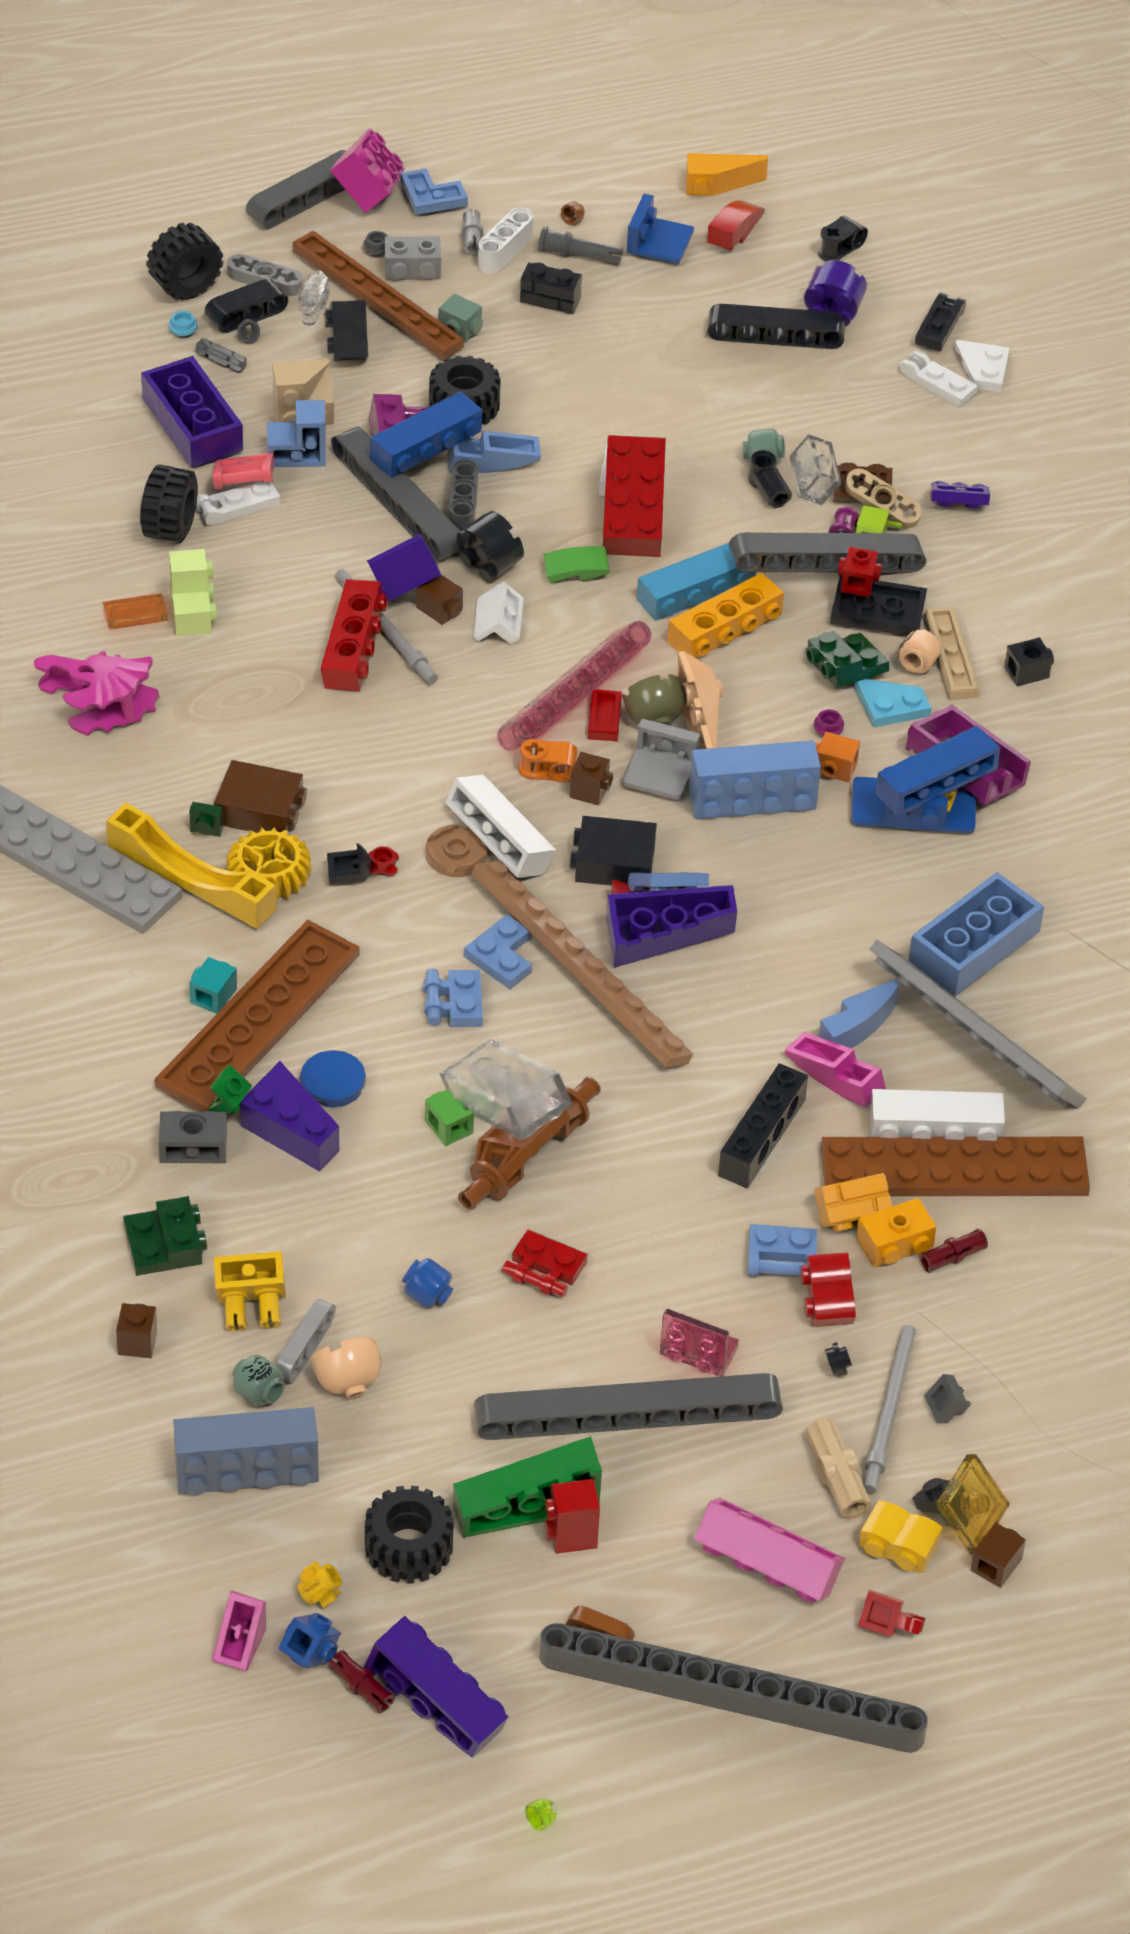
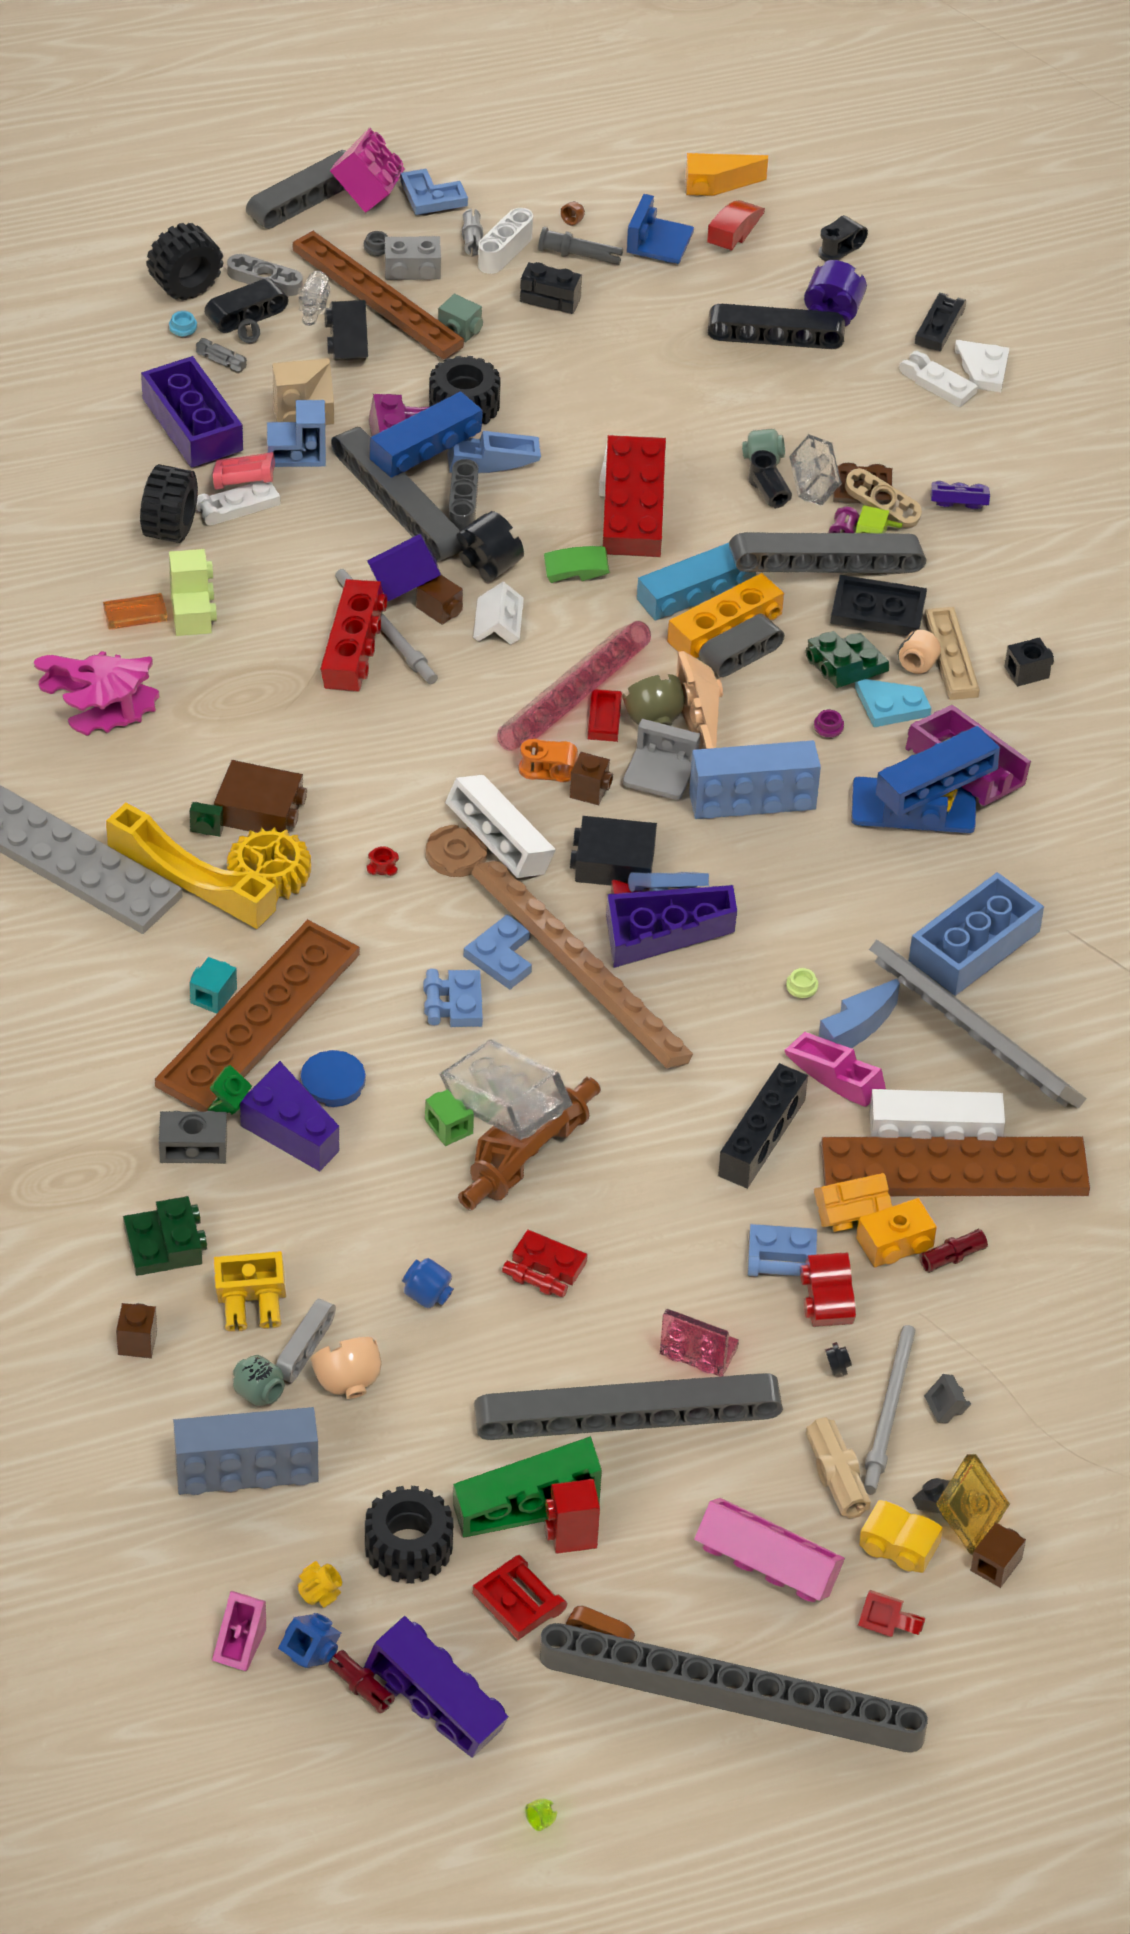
(349, 865): black plate -> none
(511, 1603): none -> red plate
(741, 645): none -> dark grey beam
(802, 983): none -> yellowish green plate
(838, 756): orange brick -> none
(859, 571): red brick -> none

